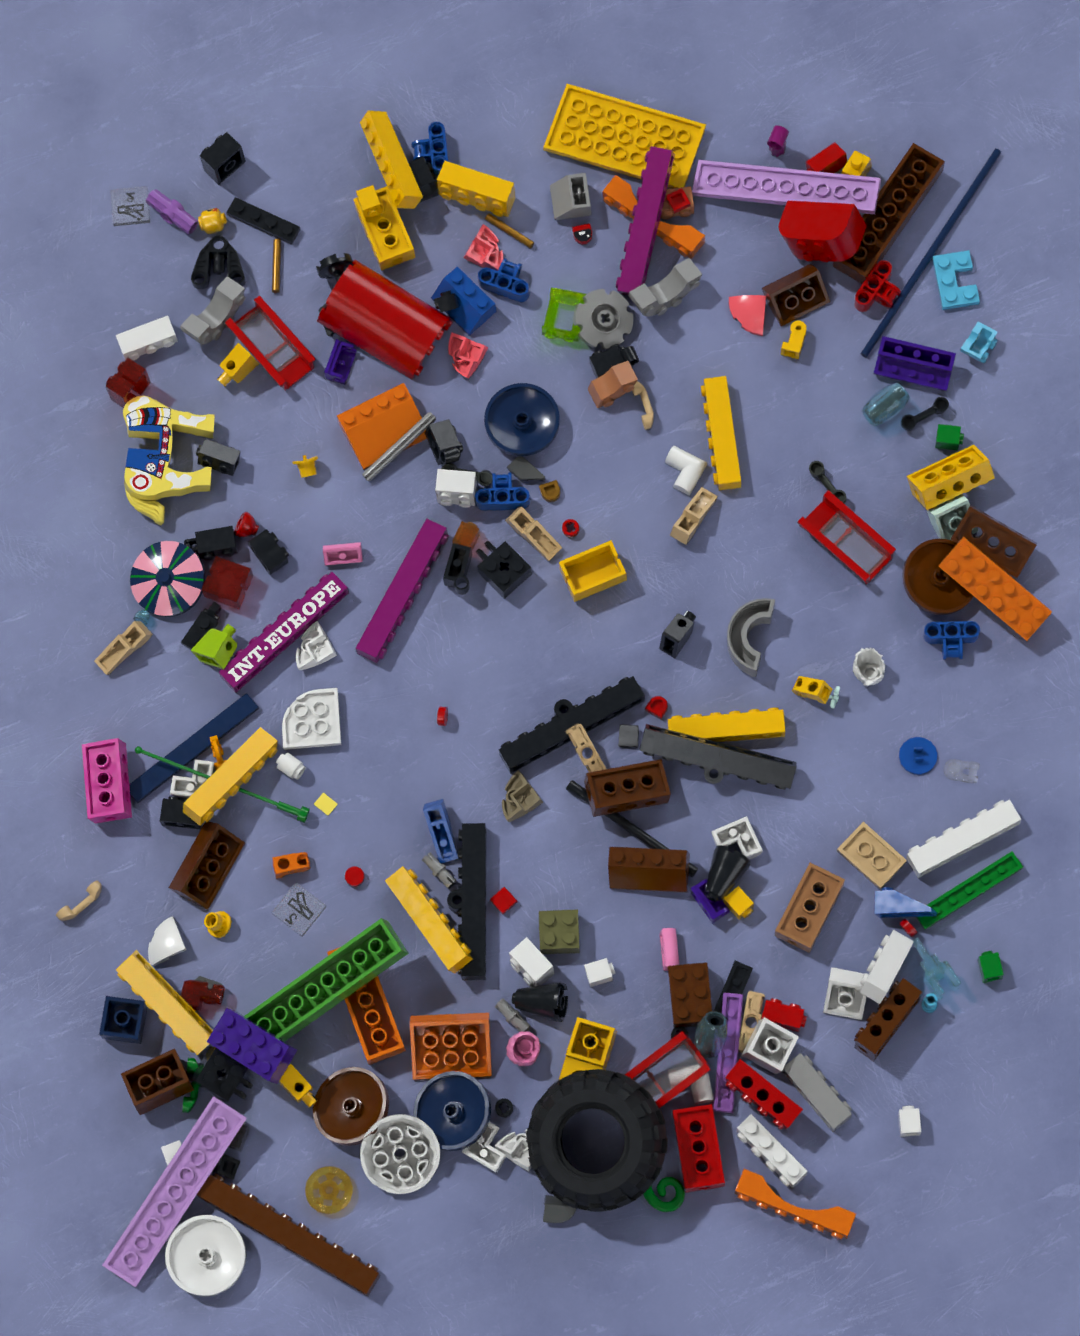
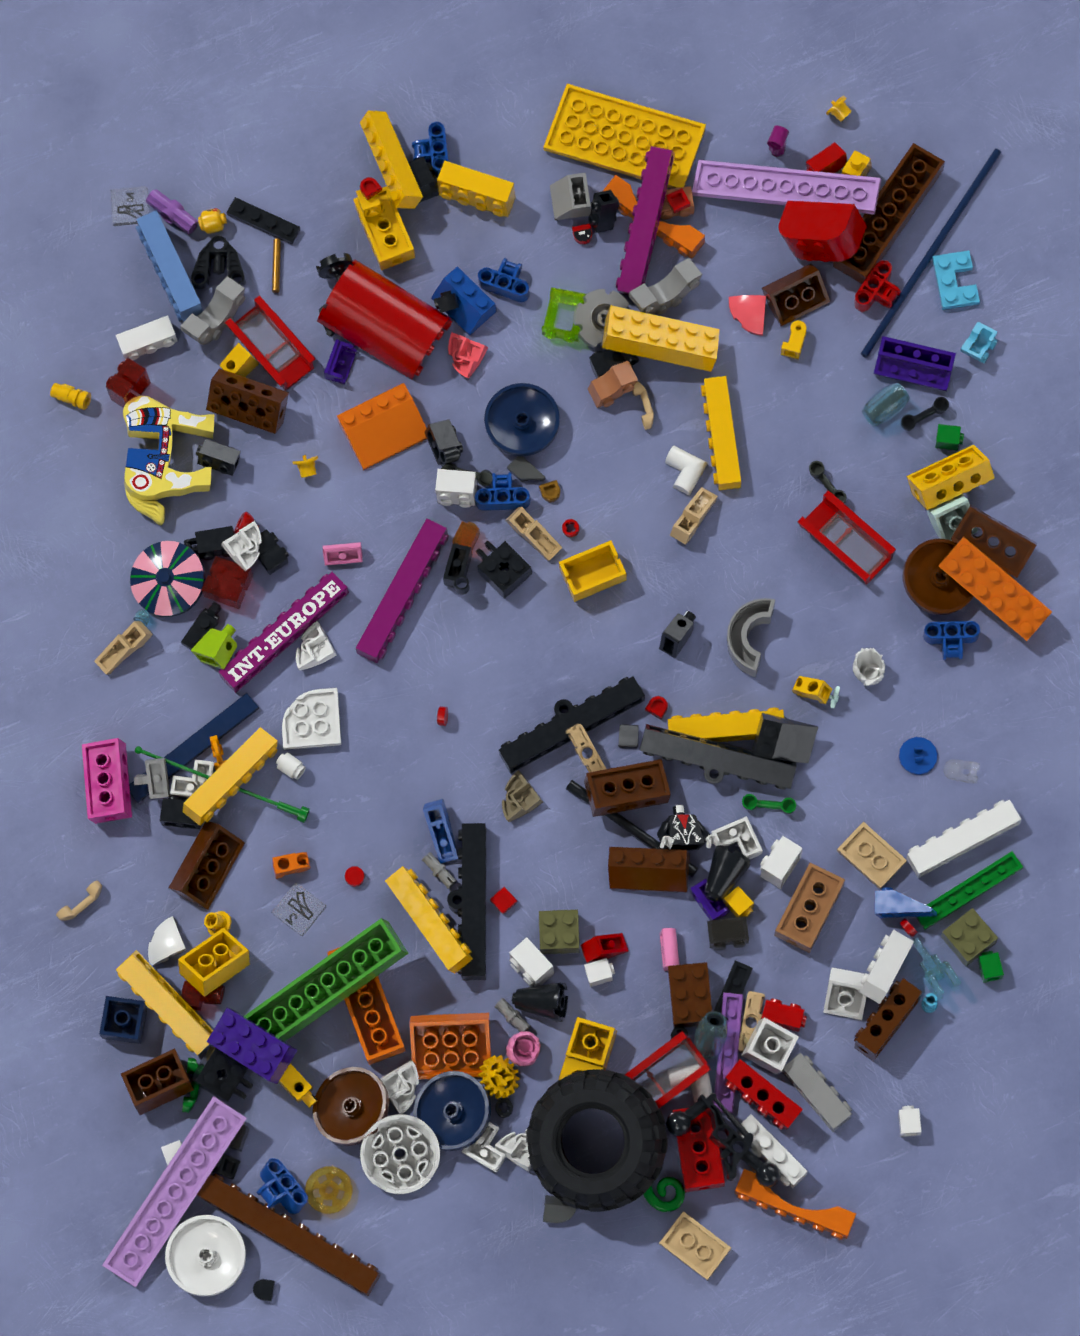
(69, 394): none -> yellow axle
(156, 778): none -> light grey plate
(168, 266): none -> medium blue brick
(214, 962): none -> yellow brick
(222, 158): black brick -> none
(244, 546): none -> white brick
(247, 401): none -> reddish brown brick
(264, 1289): none -> black tile
(273, 1191): none -> blue piece
(325, 804): light yellow sticker -> none
(369, 187): none -> red tile
(399, 446): light grey axle -> none
(401, 1086): none -> white brick
(485, 250): coral brick -> none
(499, 1076): none -> yellow gear
(512, 232): pearl gold bar -> none
(603, 211): none -> black brick
(604, 947): none -> red slope
(661, 338): none -> yellow brick
(679, 1124): none -> black piece
(684, 832): none -> black torso
(695, 1245): none -> tan plate
(728, 932): none -> clear smoke brick
(781, 861): none -> white brick
(784, 739): none -> black slope
(787, 805): none -> green bar
(839, 109): none -> yellow piece
(969, 937): none -> olive brick

